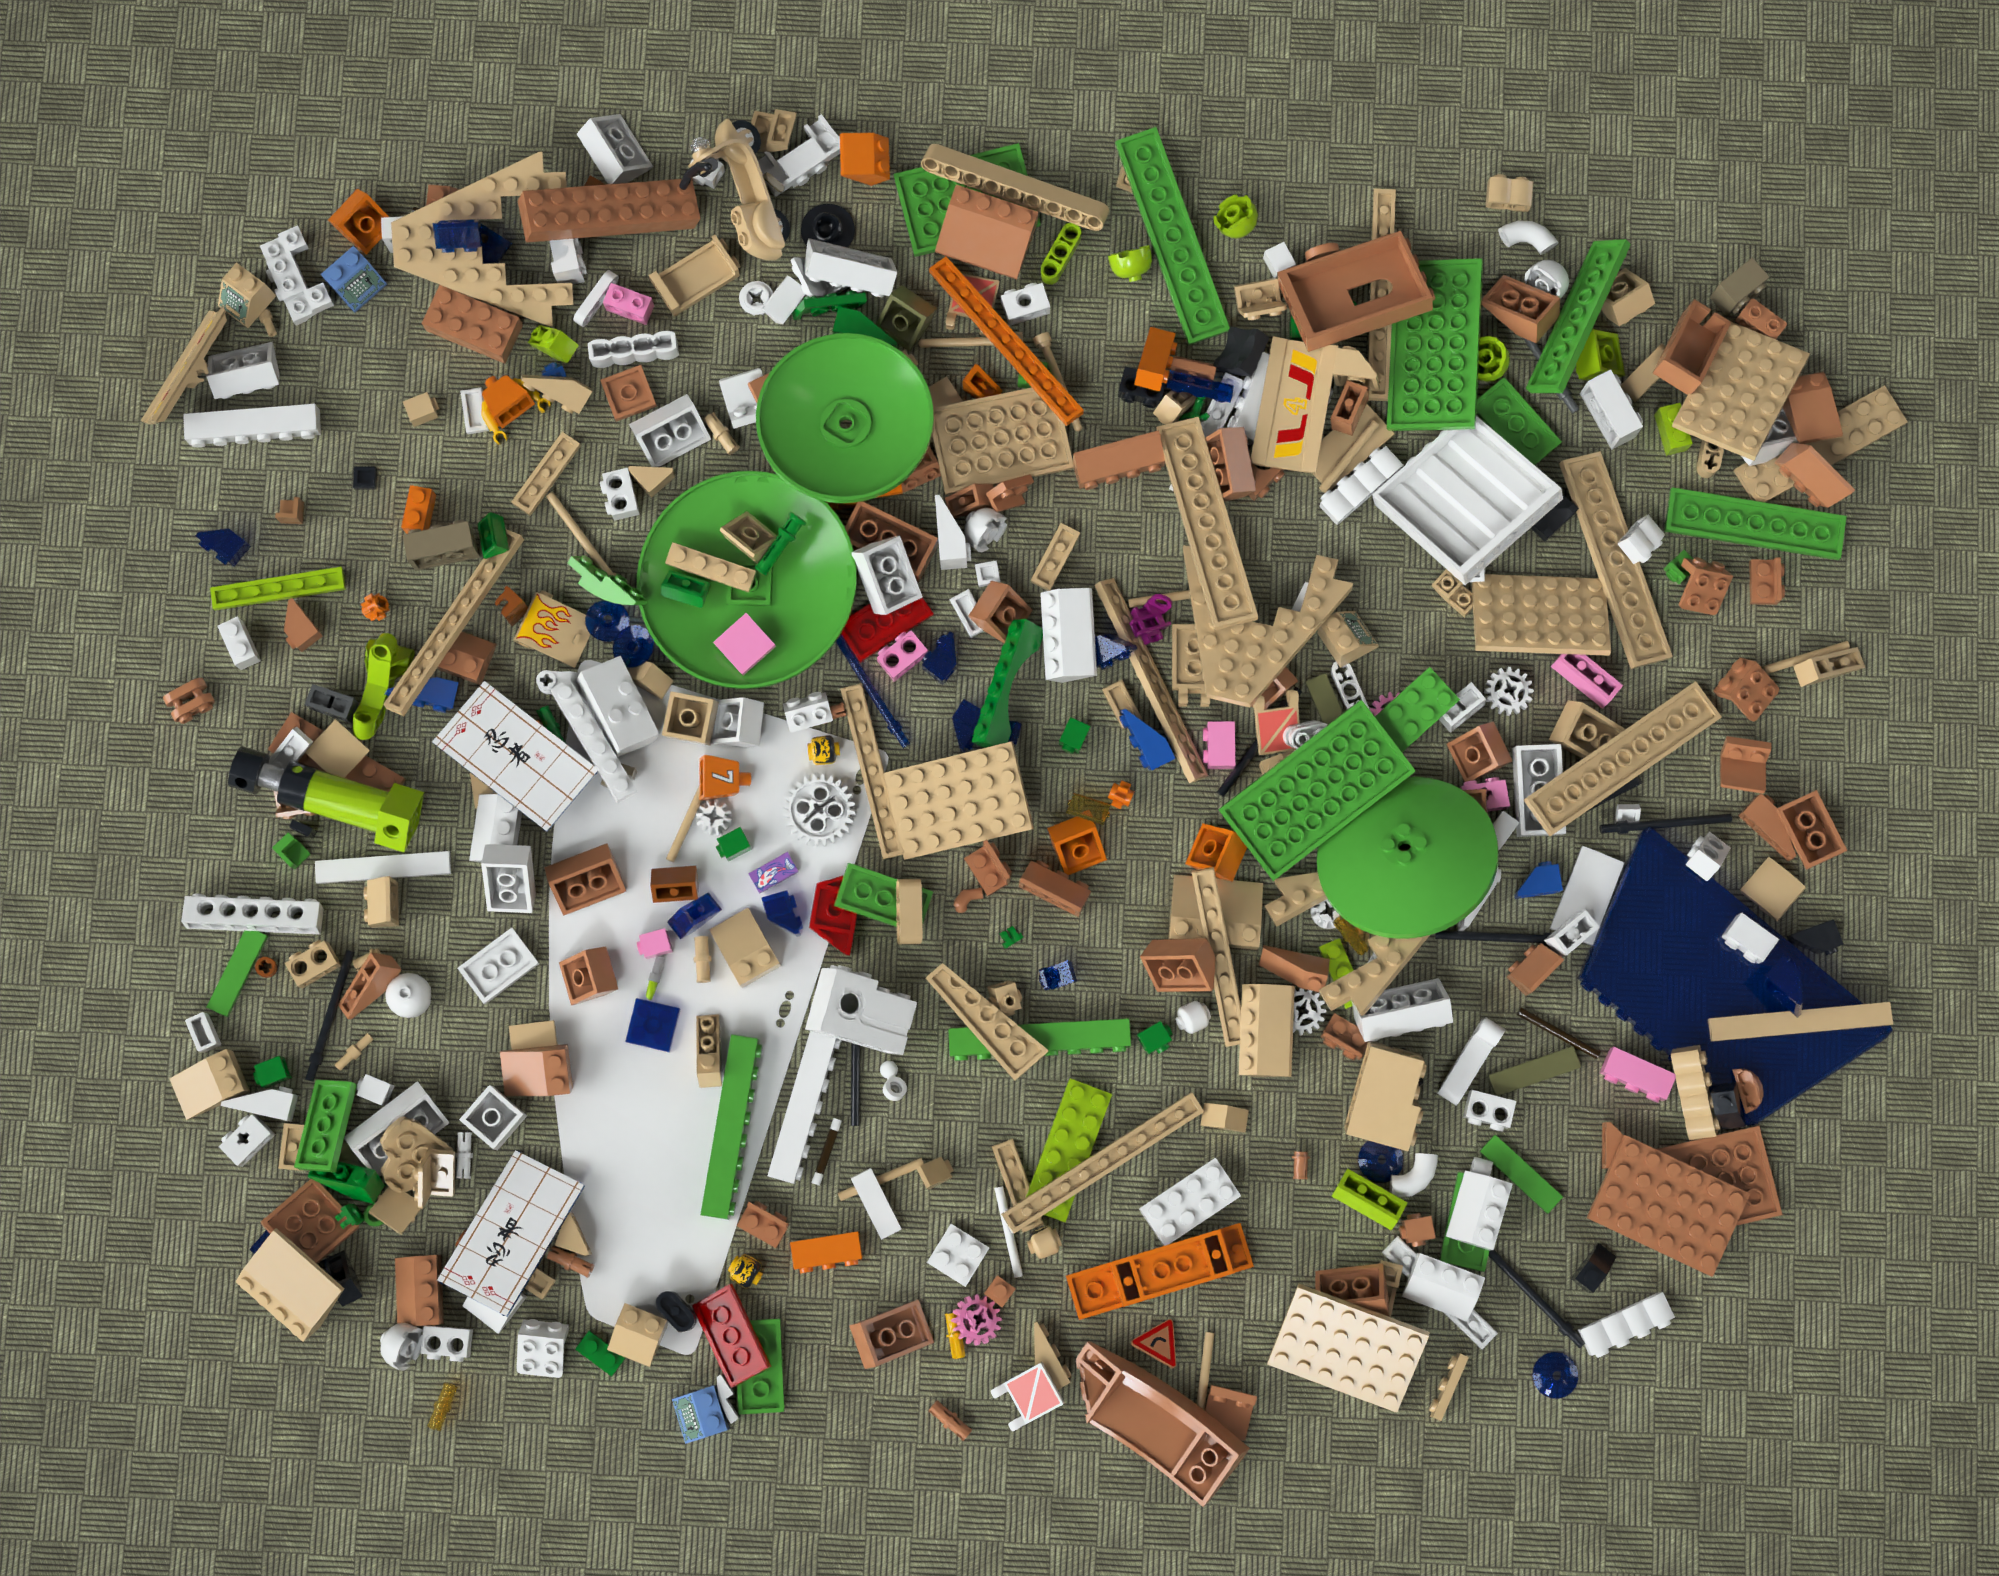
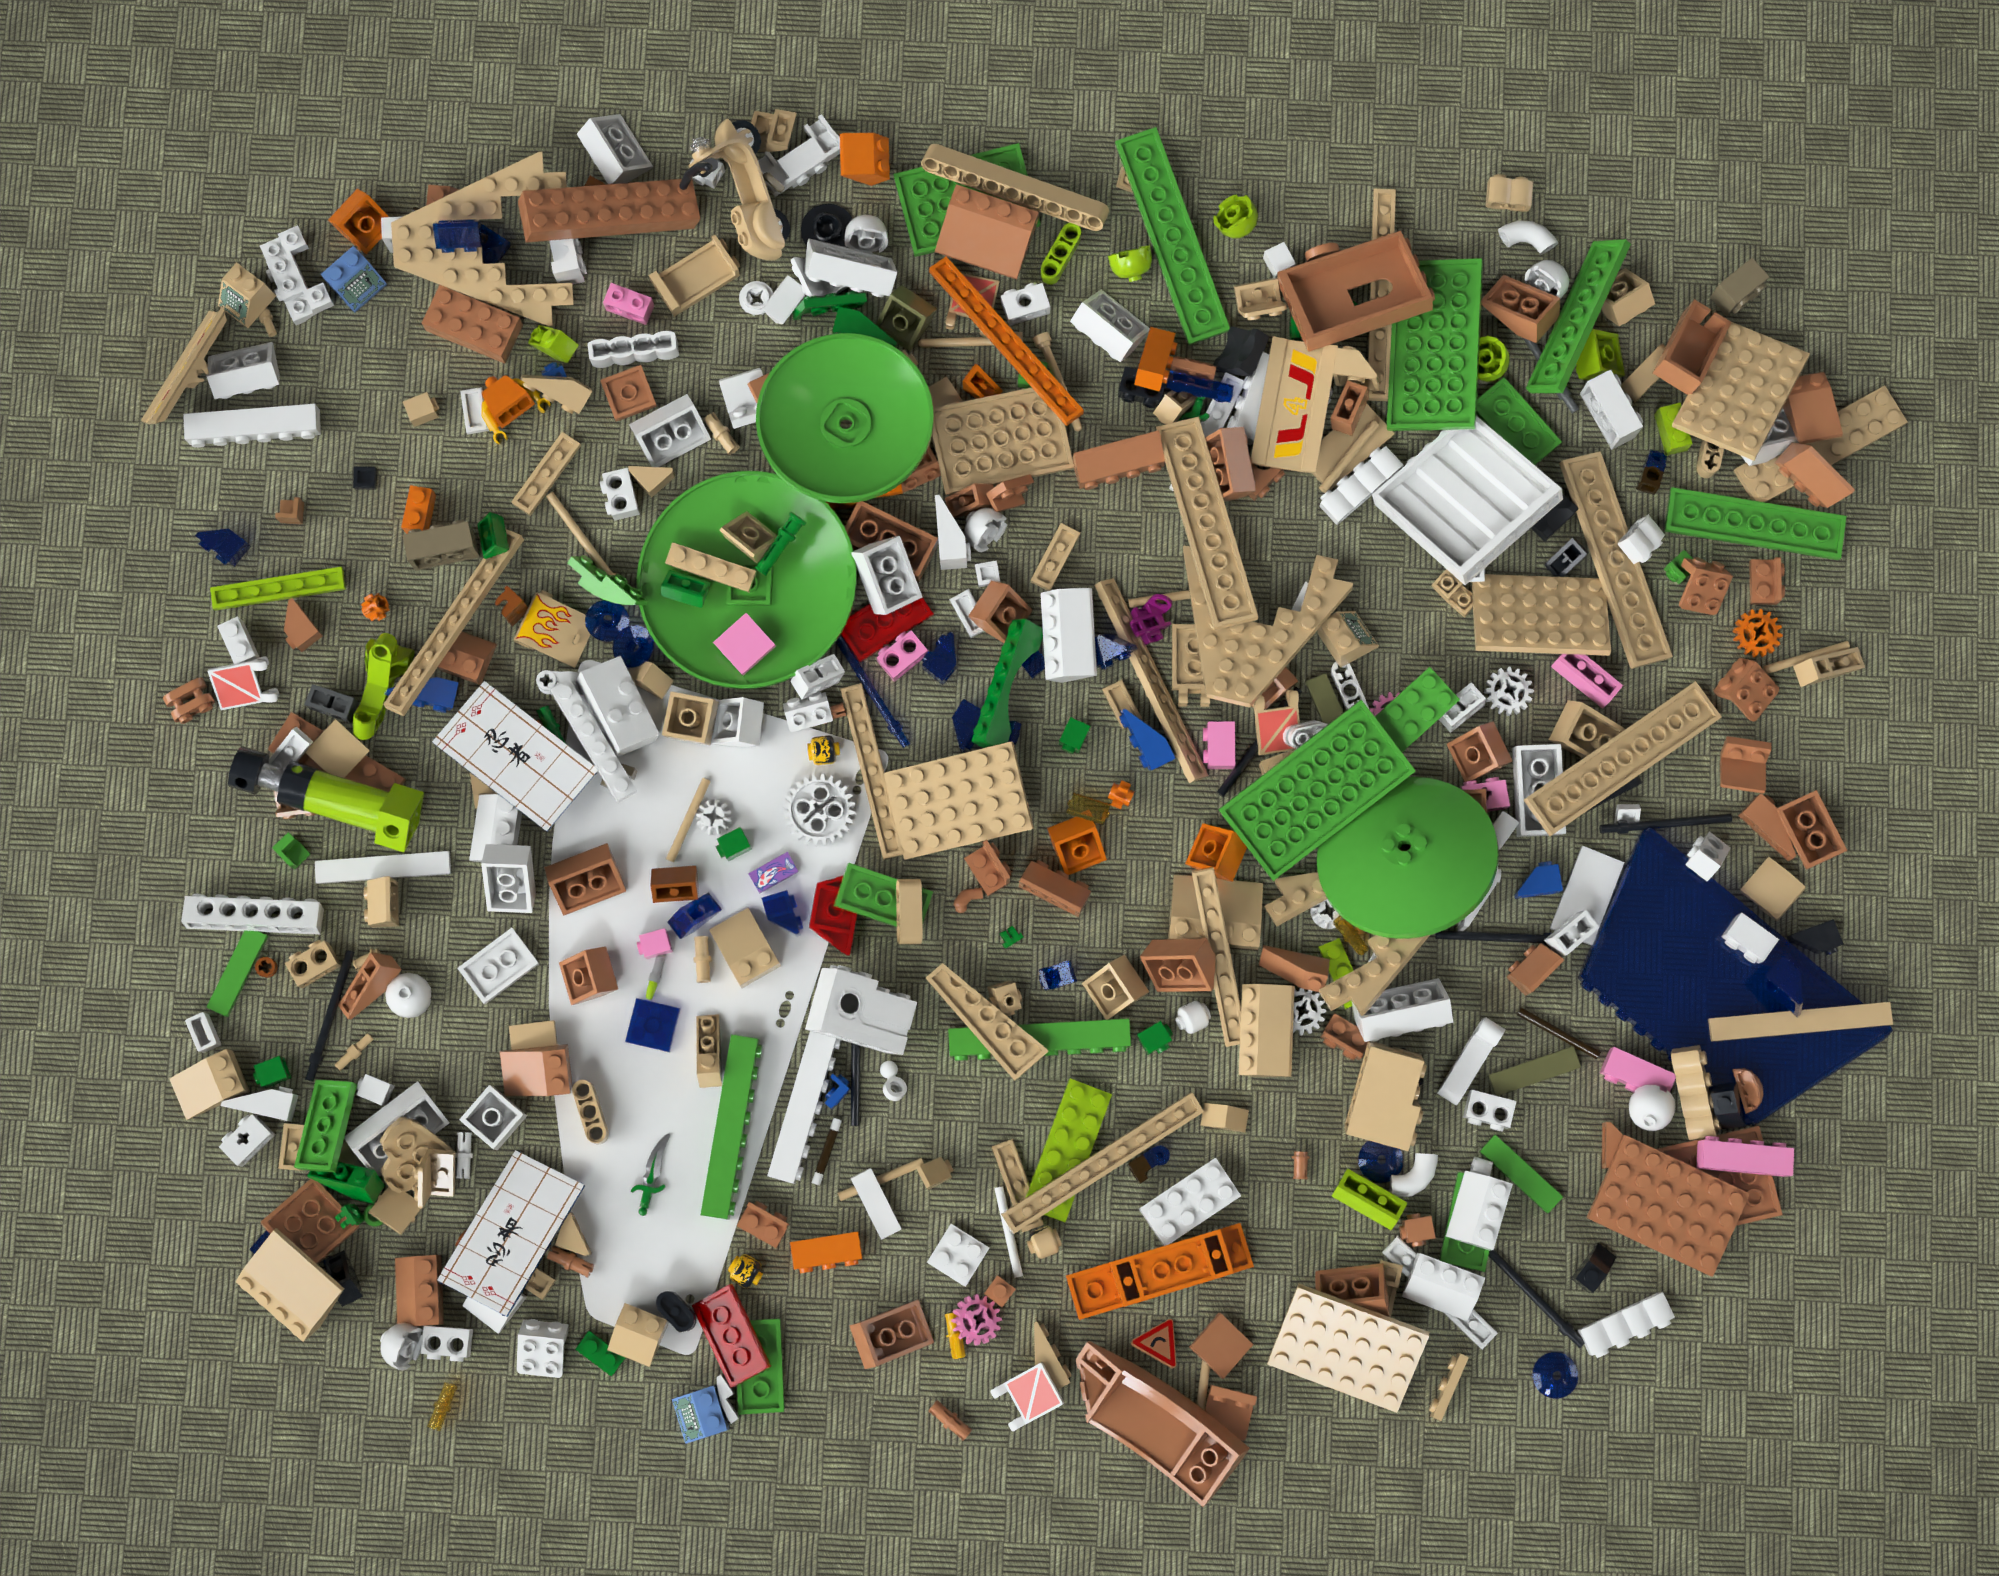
(238, 684): none -> flag
(302, 829): black tile -> none
(582, 1103): none -> tan beam
(595, 299): white beam -> none
(652, 1173): none -> piece
(720, 777): orange torso -> none
(817, 676): none -> white brick
(835, 1095): none -> blue bracket
(866, 234): none -> white cylinder
(1034, 664): none -> clear blue tile
(1110, 325): none -> white slope
(1115, 987): none -> tan slope
(1155, 1157): none -> leg
(1221, 1345): none -> nougat tile
(1566, 558): none -> black slope
(1651, 1107): none -> white cylinder
(1652, 472): none -> dark brown leg
(1745, 1158): none -> bright pink brick
(1761, 320): nougat bracket -> none
(1765, 637): none -> orange gear

